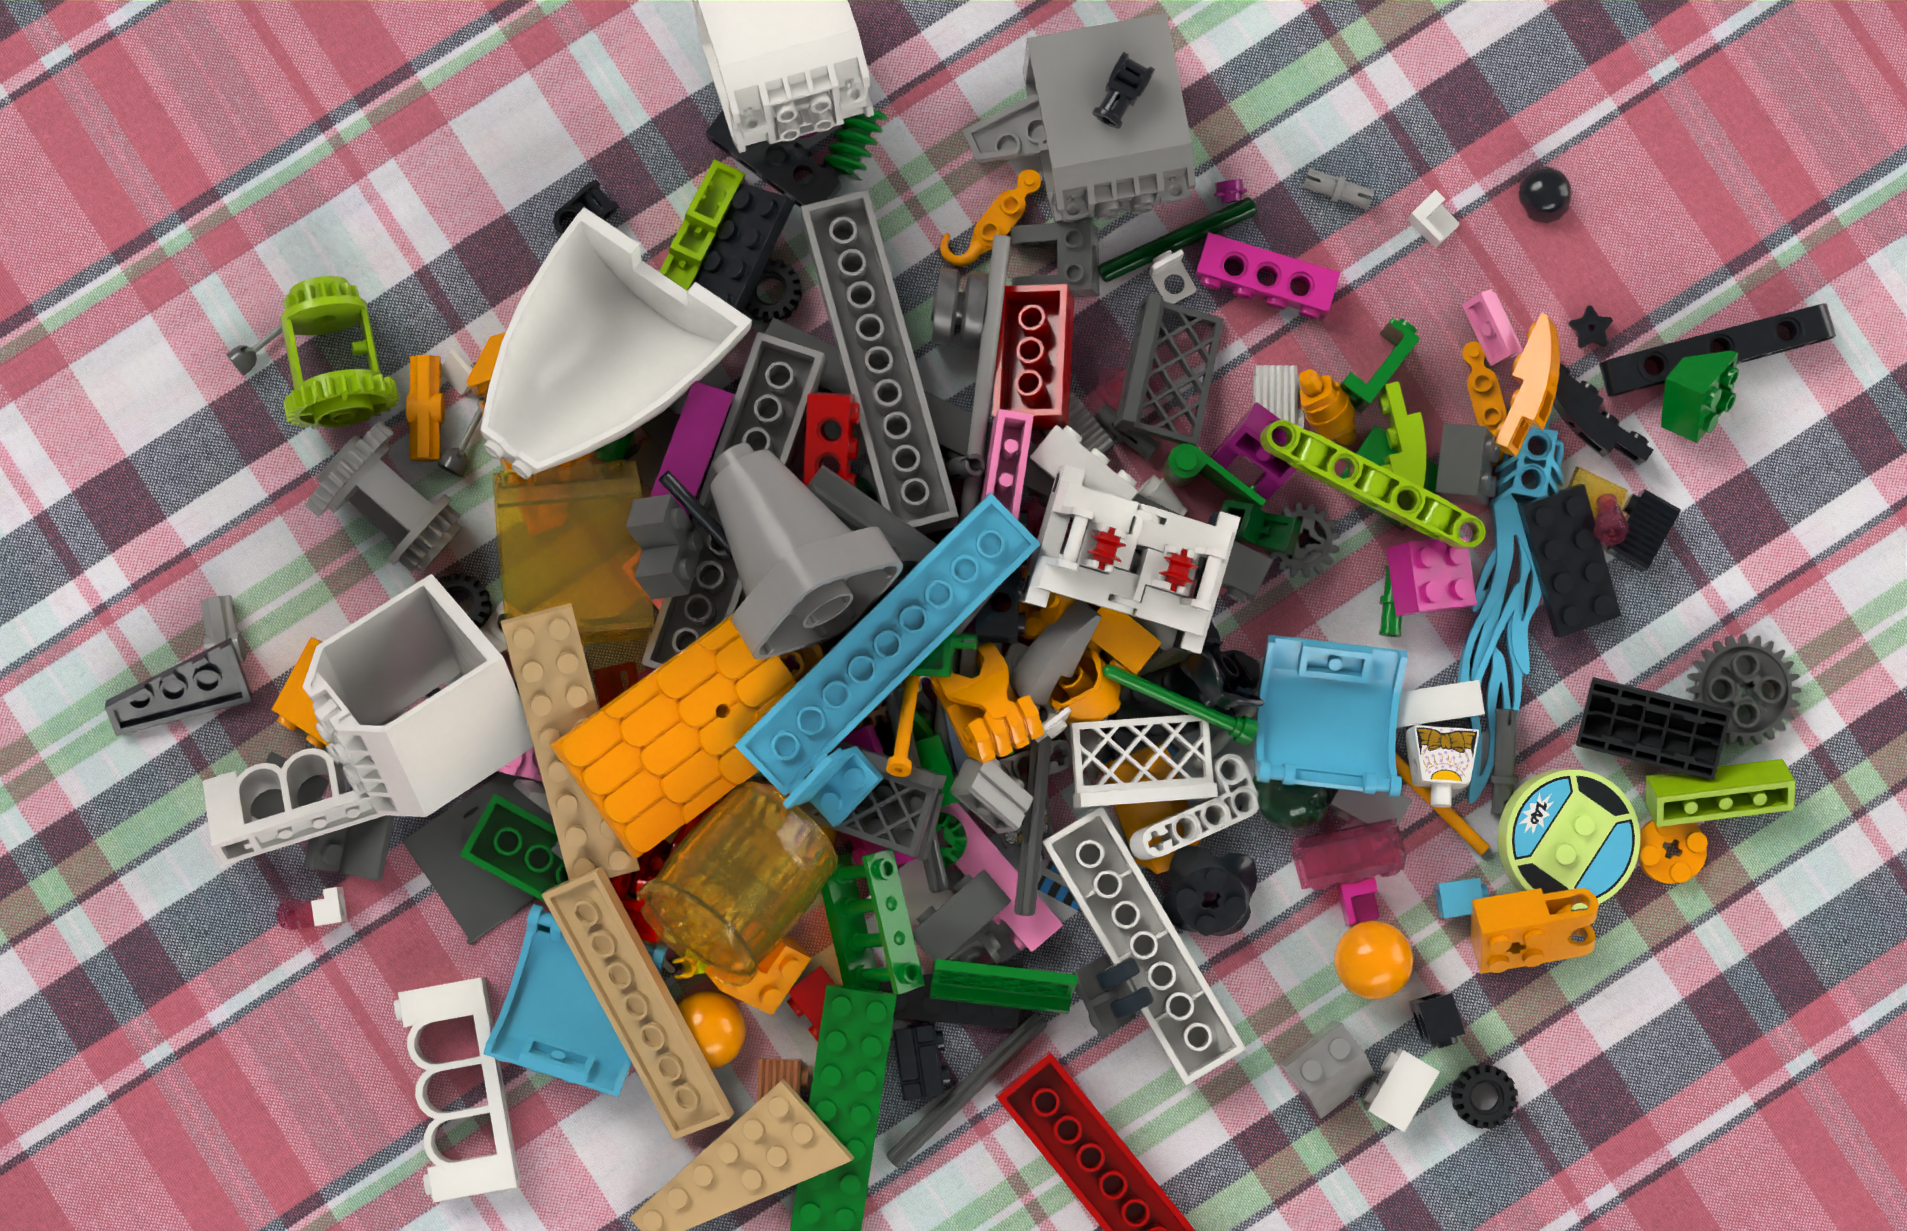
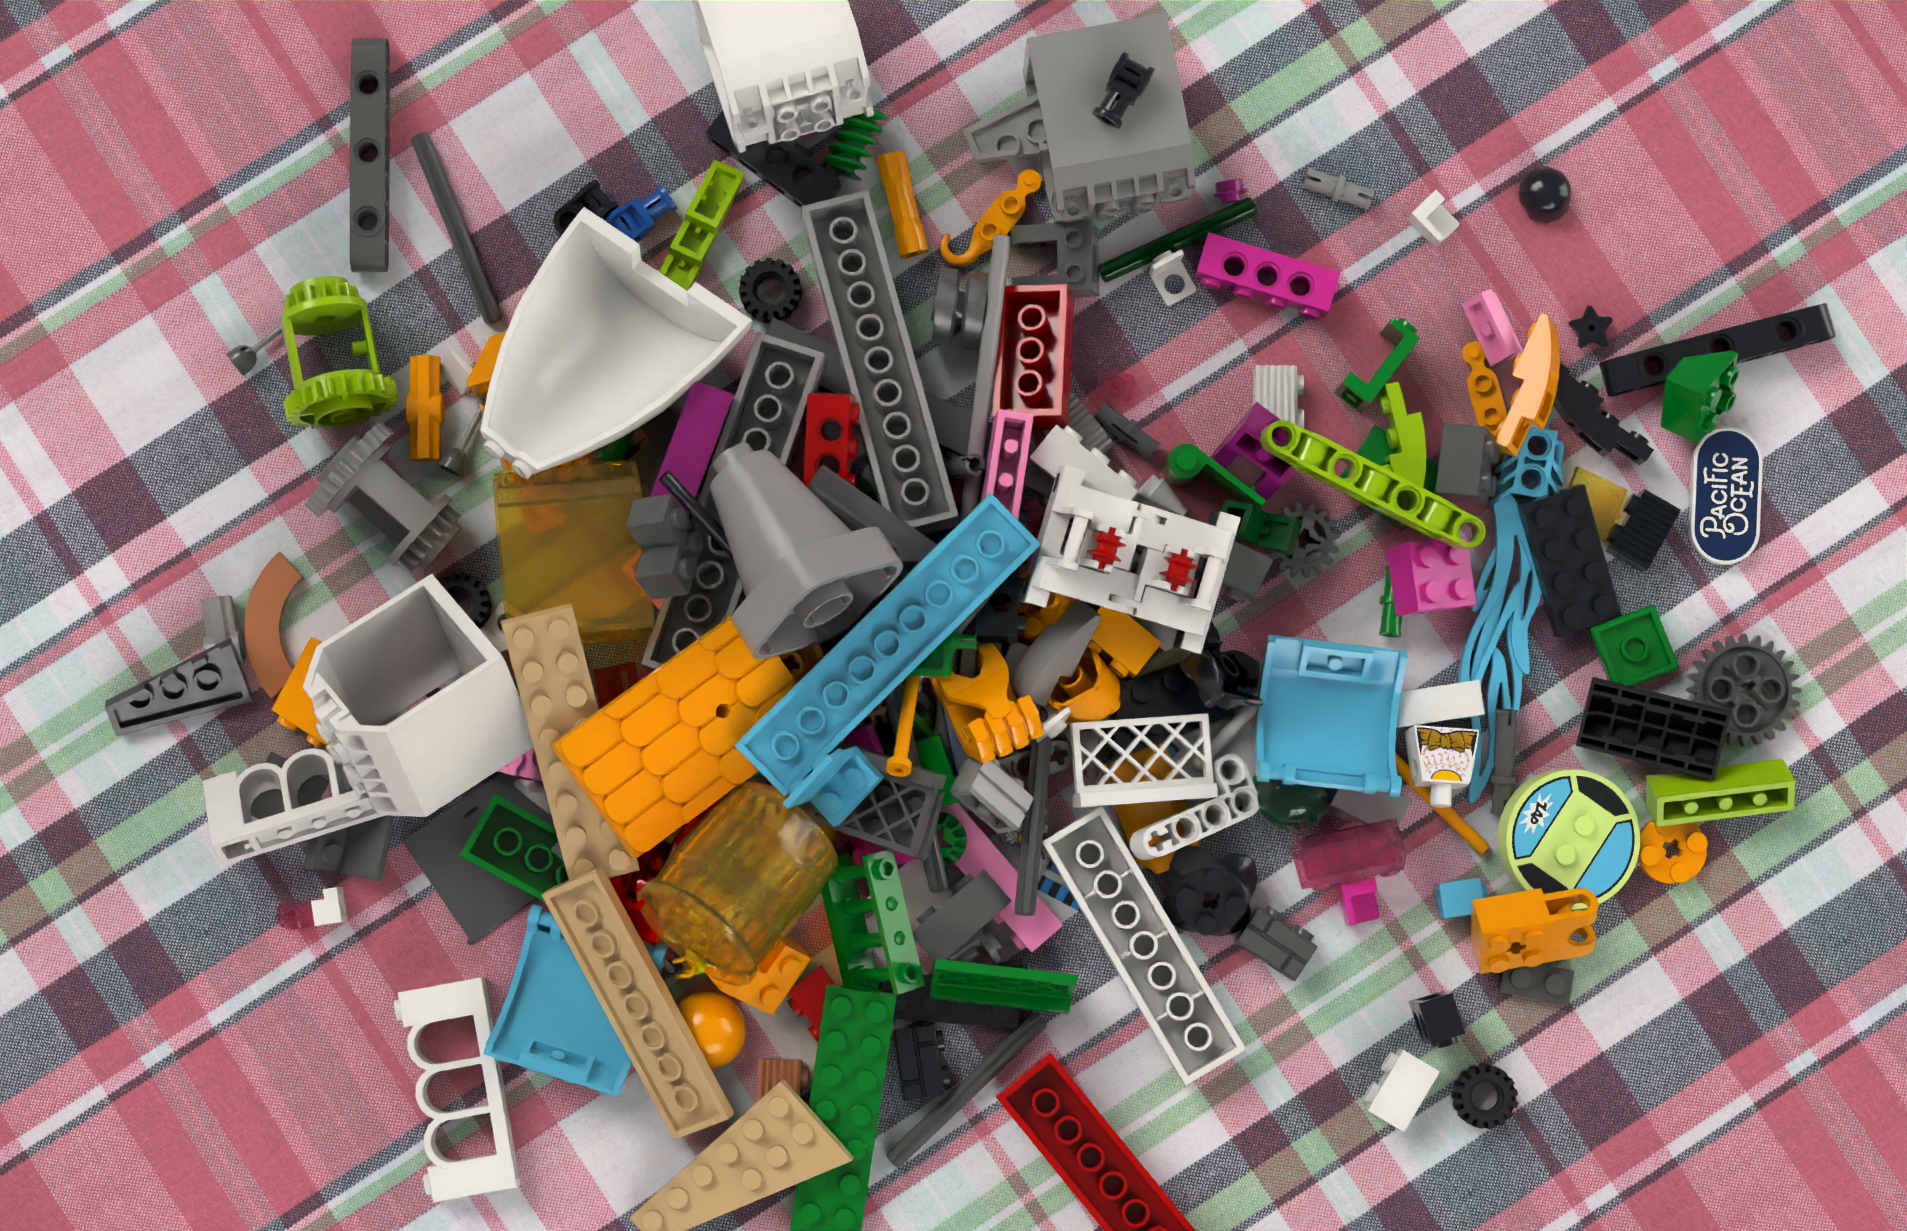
(263, 623): none -> nougat tile
(369, 130): none -> dark grey beam
(456, 228): none -> dark grey axle
(641, 215): none -> blue connector
(744, 244): black plate -> none
(902, 204): none -> light orange axle
(1111, 993): dark grey plate -> none
(1139, 367): dark grey fence -> none
(1242, 728): green piece -> none
(1277, 943): none -> dark grey brick
(1327, 407): light orange piece -> none
(1328, 1068): light grey slope -> none
(1373, 960): light orange piece -> none
(1538, 982): none -> dark grey plate
(1610, 522): clear pink cone -> none
(1634, 647): none -> green plate
(1725, 496): none -> tile

